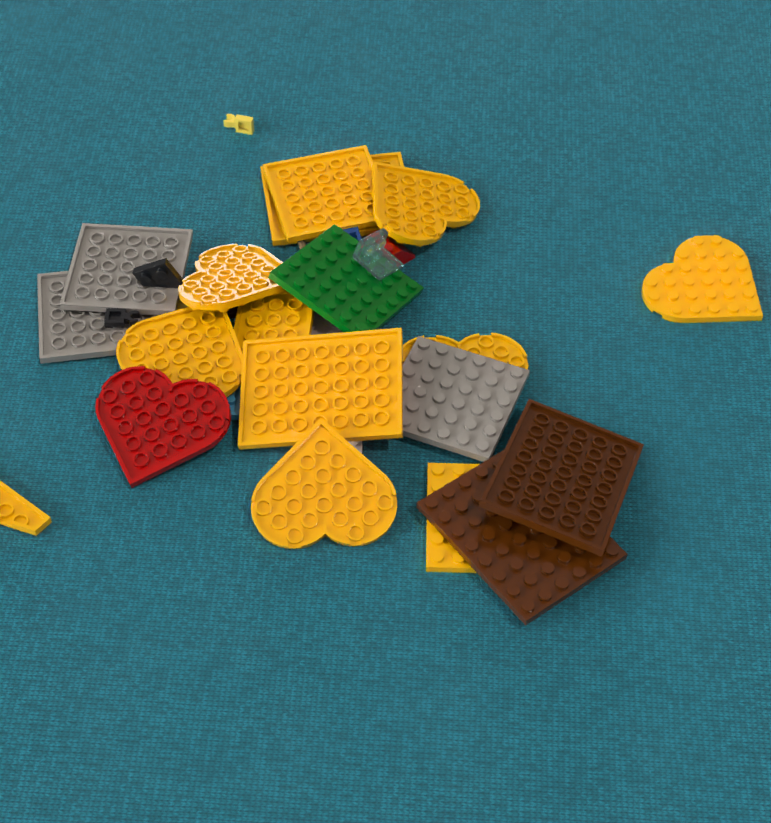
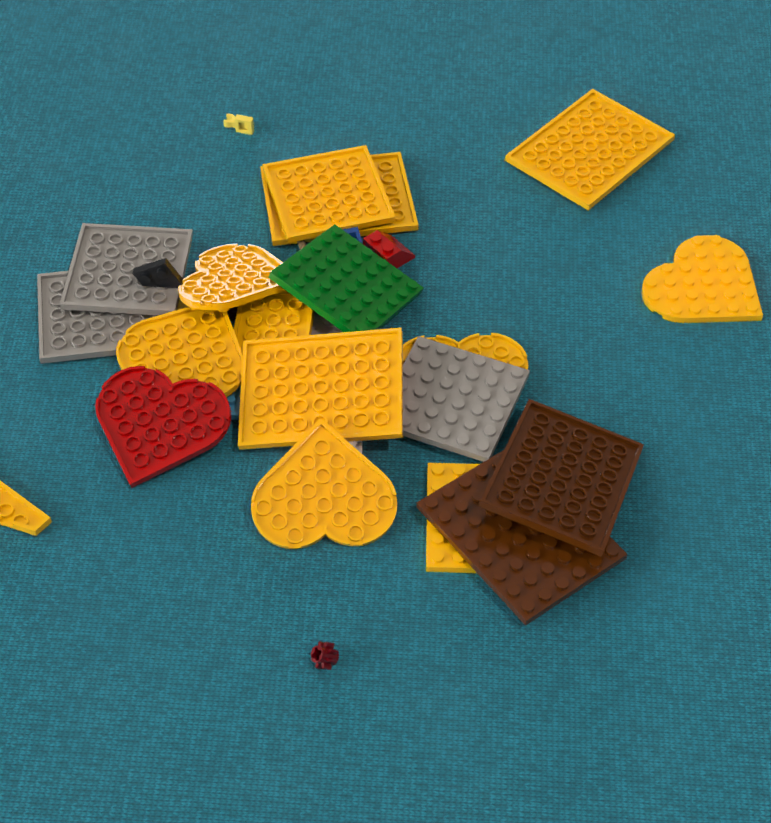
(119, 317): black plate -> none
(324, 655): none -> dark red gear
(374, 257): clear light blue bracket -> none
(420, 203): yellow plate -> none
(589, 148): none -> yellow plate

